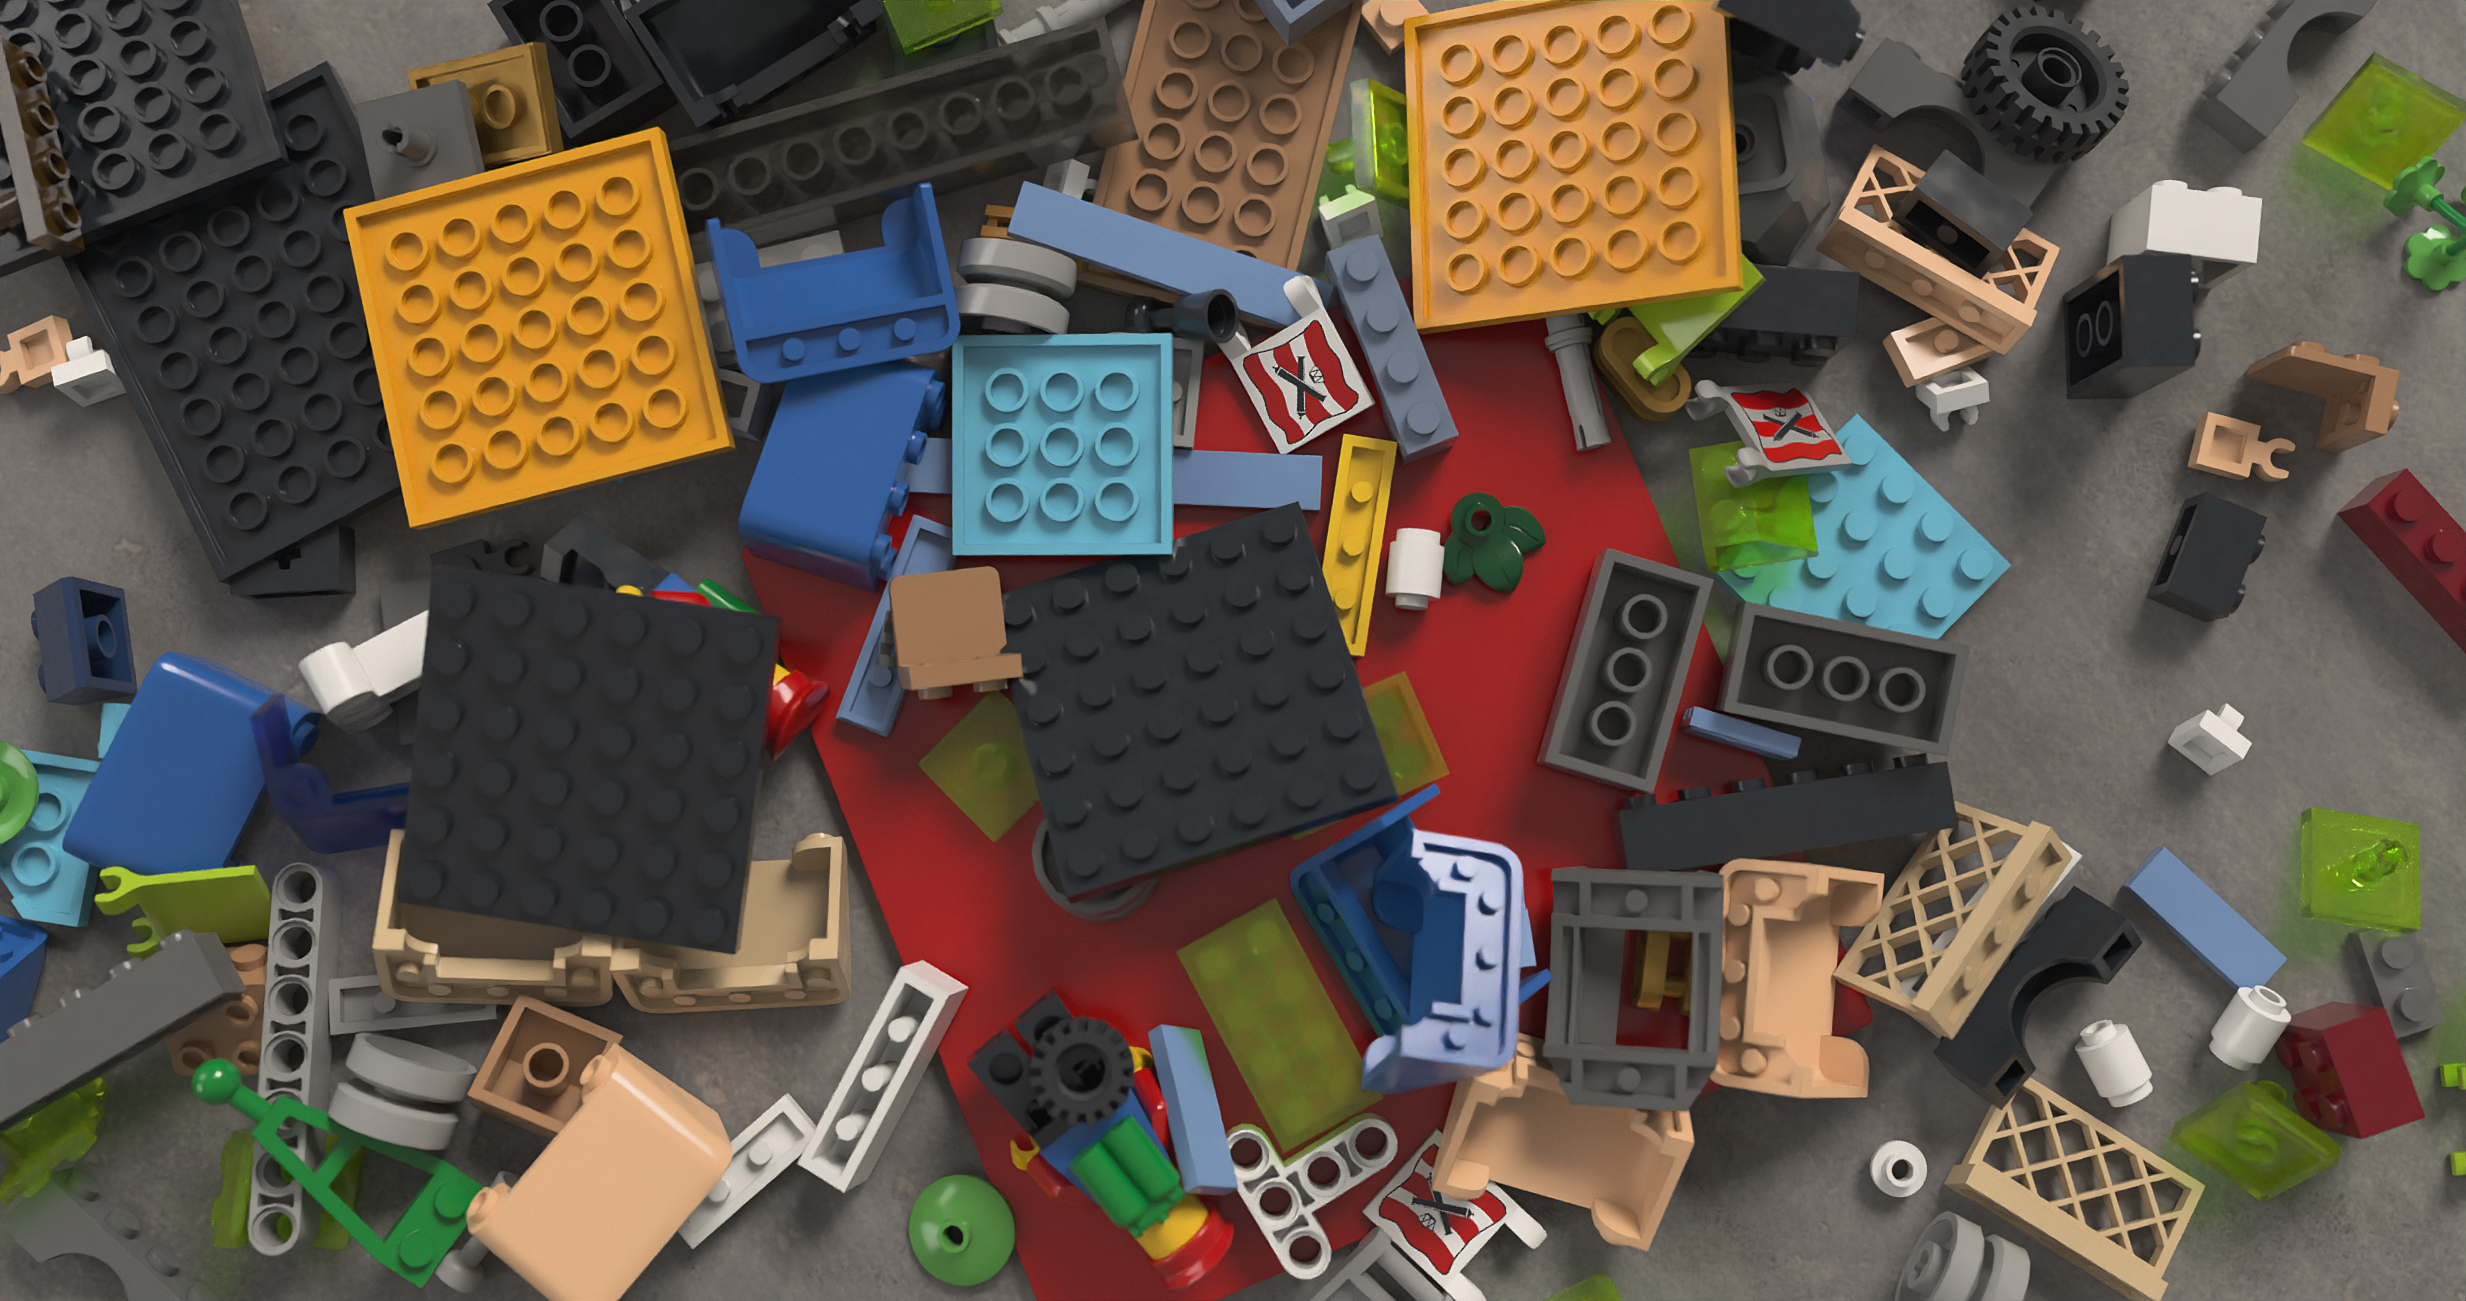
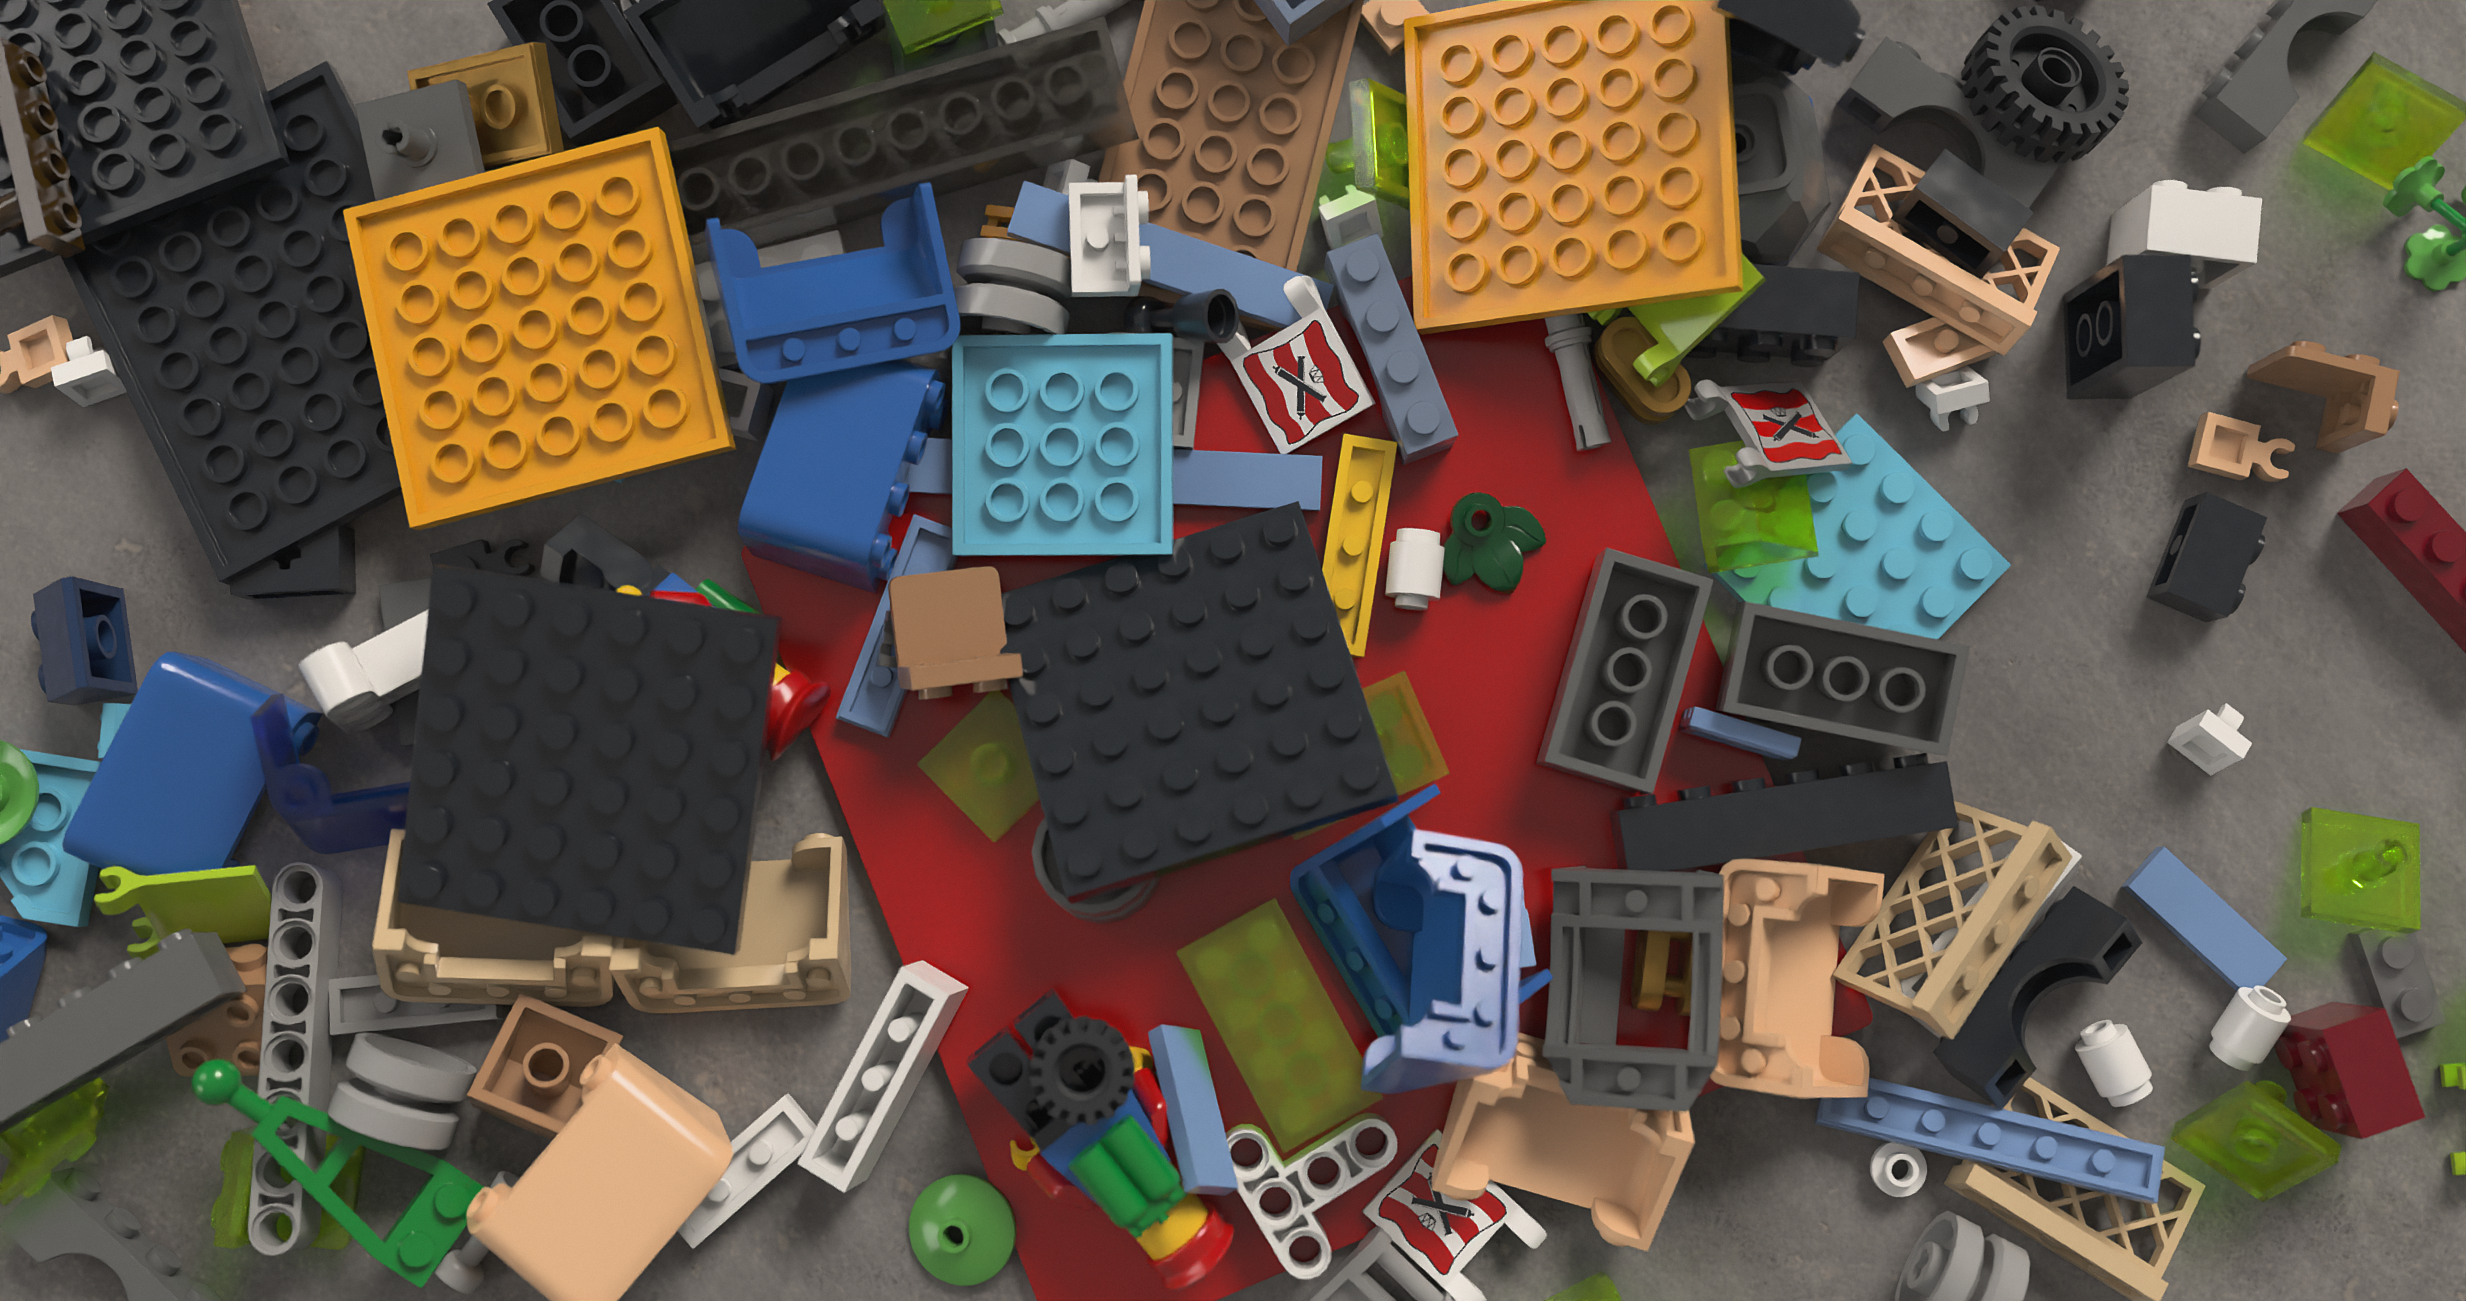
(1106, 238): none -> white bracket
(2000, 1139): none -> medium blue tile

